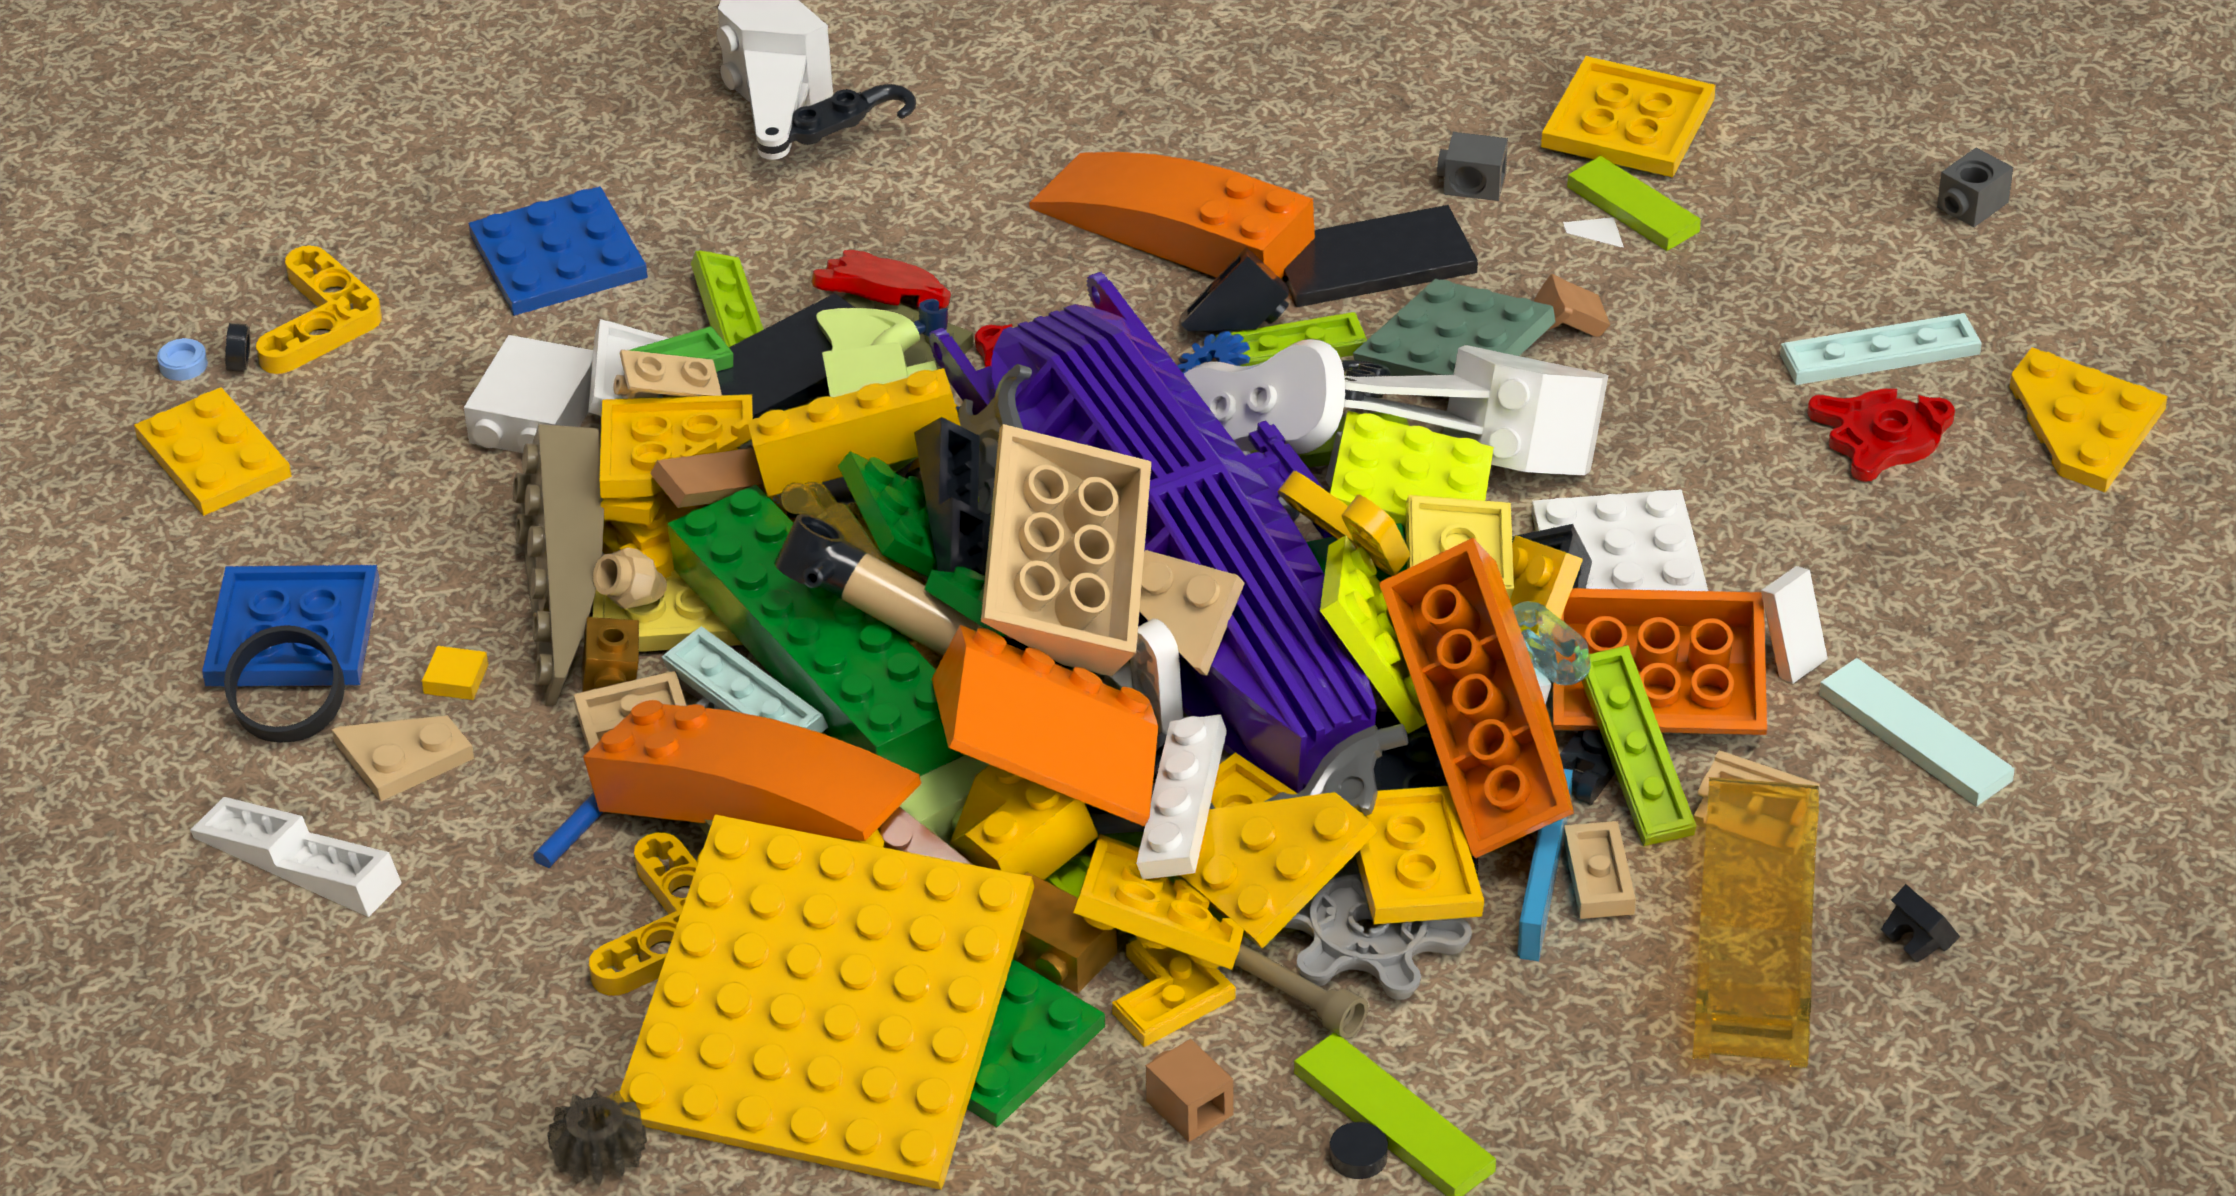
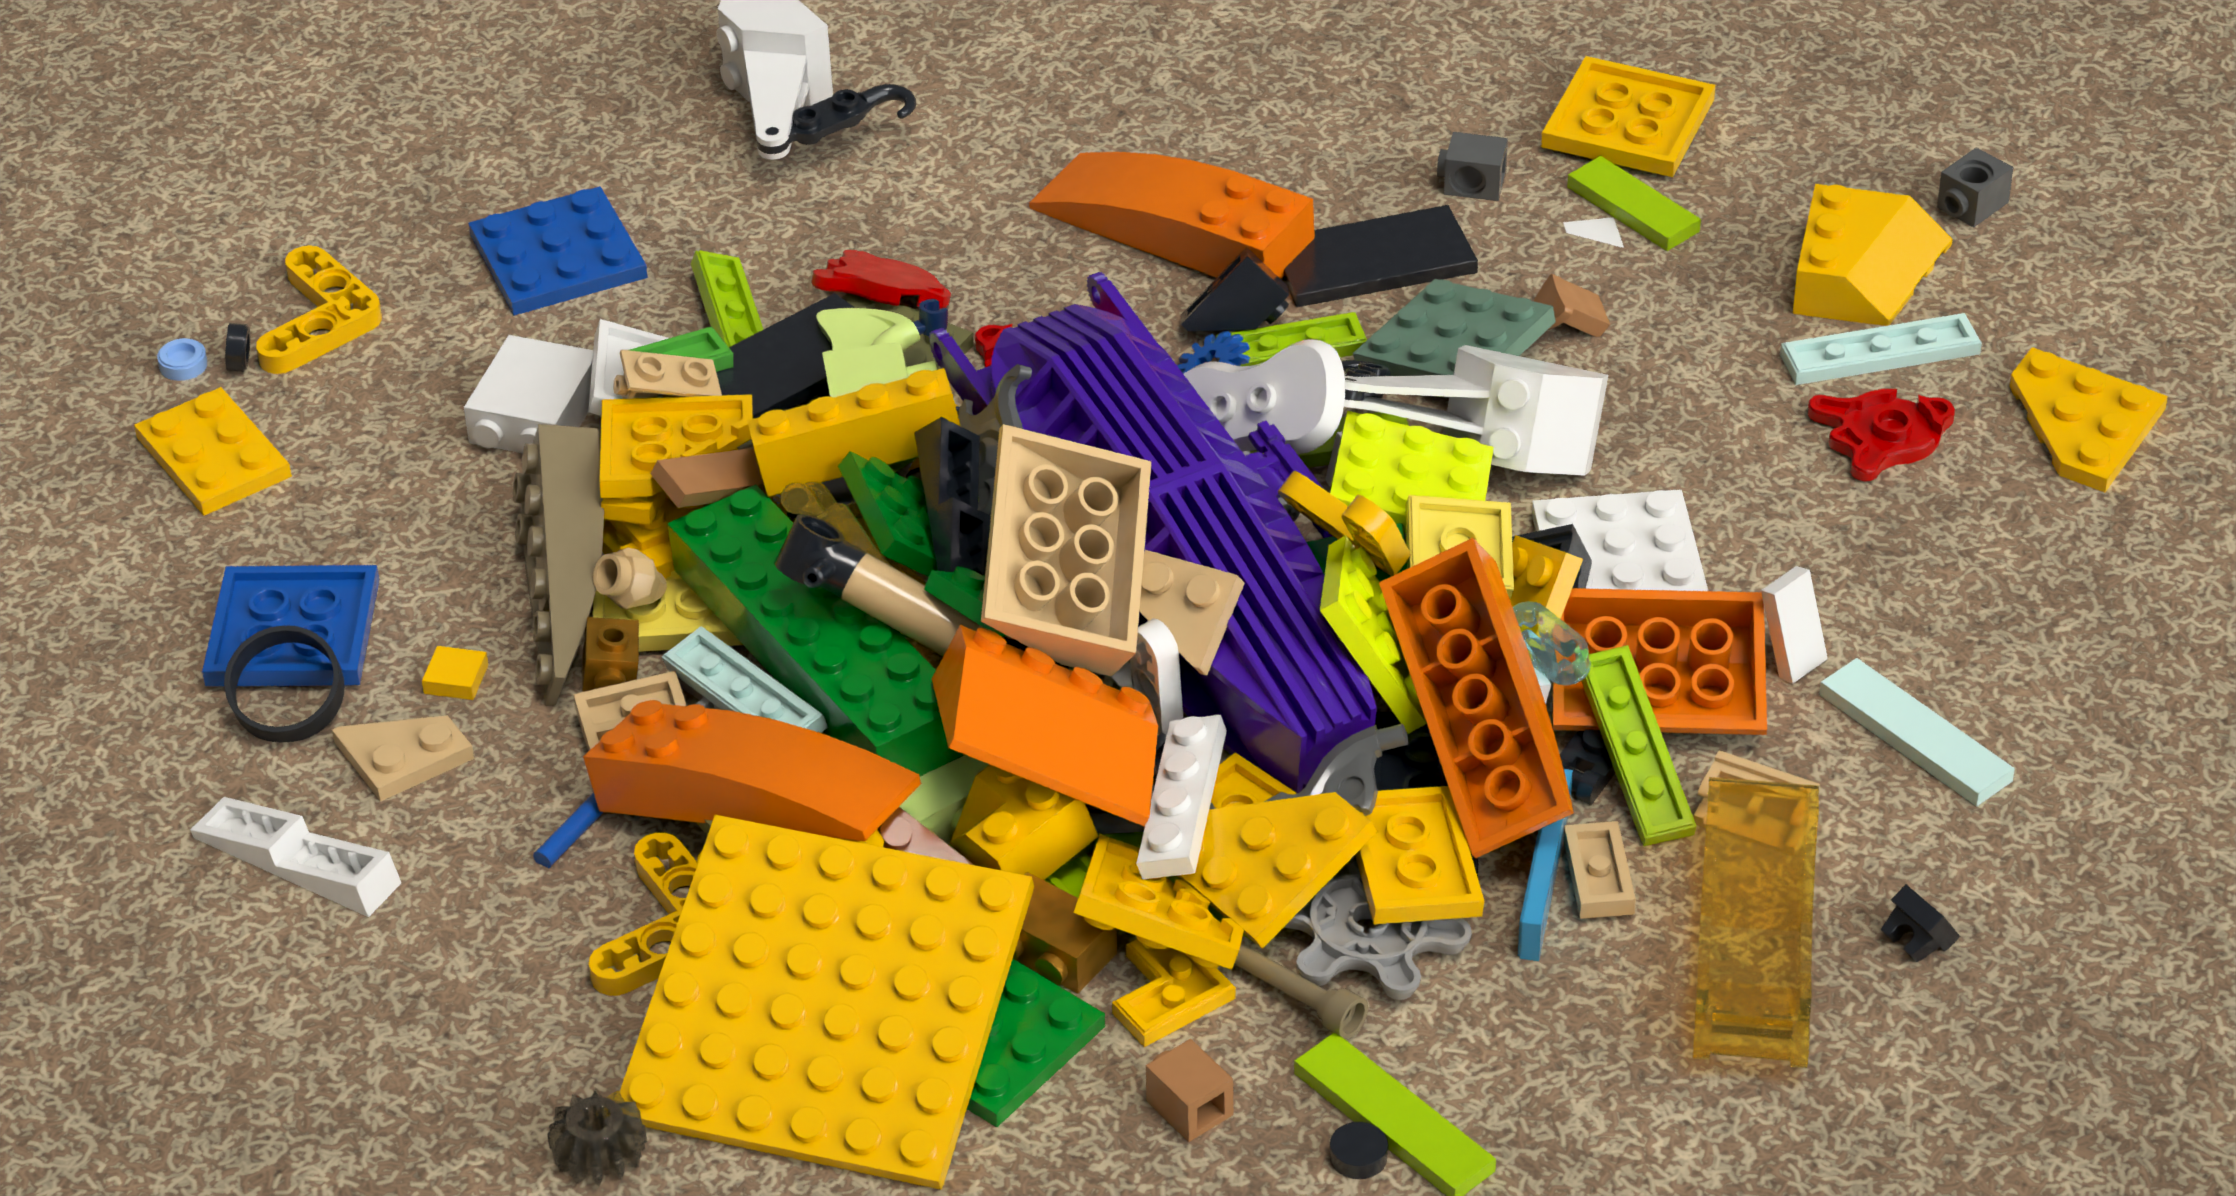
(1864, 254): none -> yellow wedge

